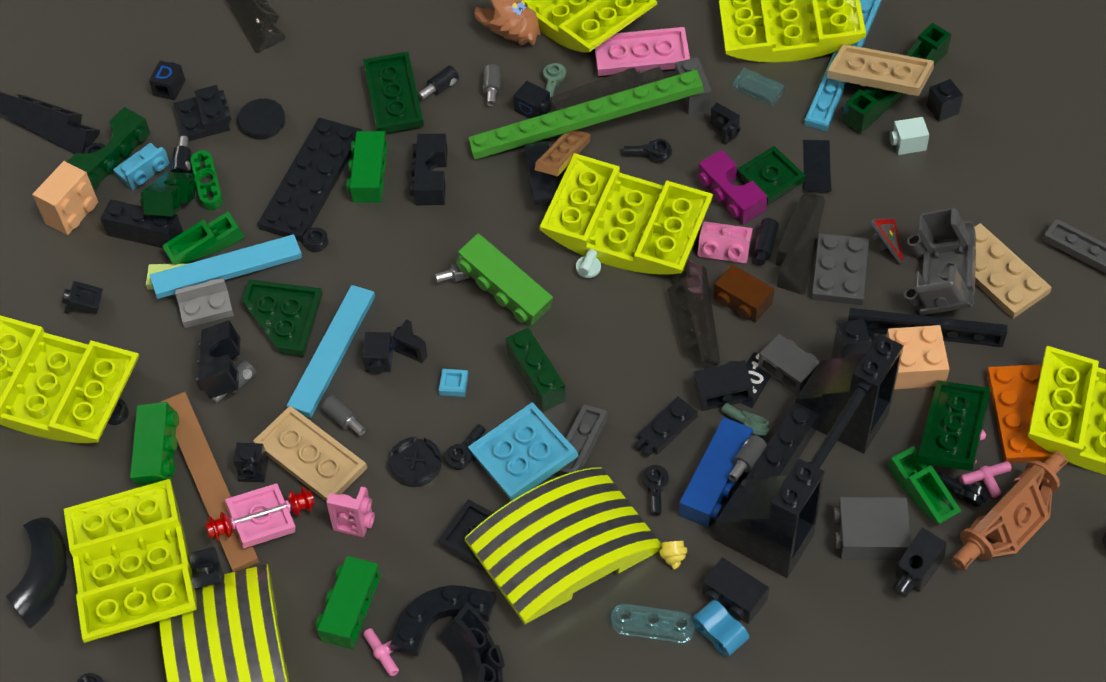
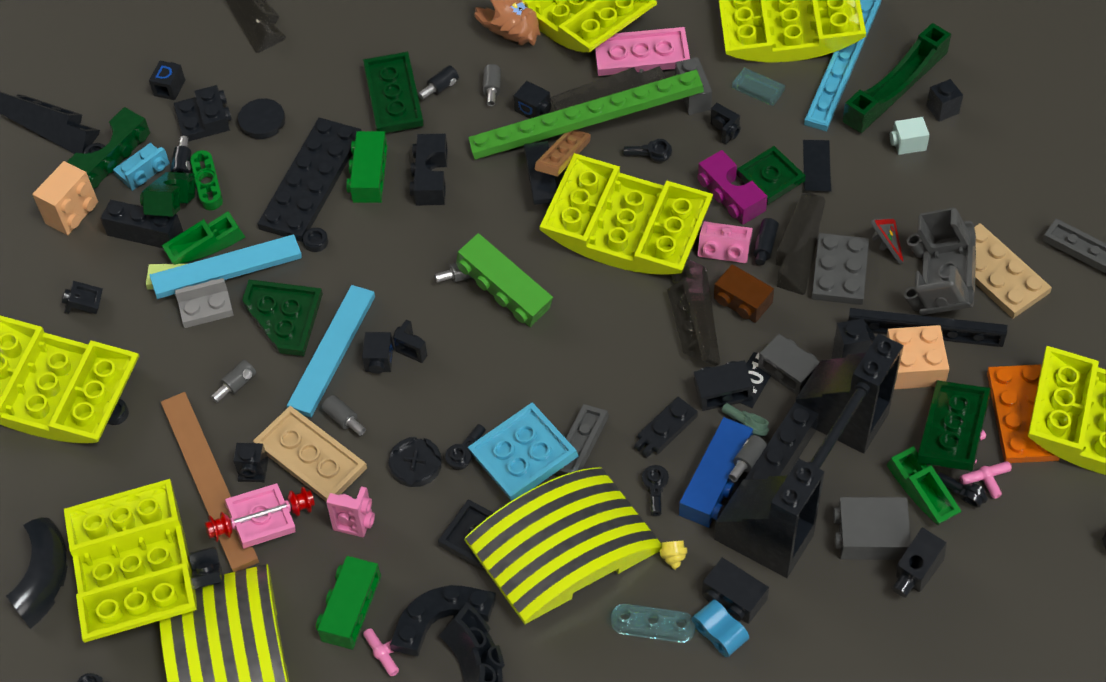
(154, 443): green brick -> none
(216, 370): black arch -> none
(453, 382): medium azure tile -> none
(535, 369): dark green brick -> none
(554, 75): sand green plate -> none
(588, 265): light aqua plate -> none
(880, 69): tan plate -> none
(1014, 516): nougat plate -> none

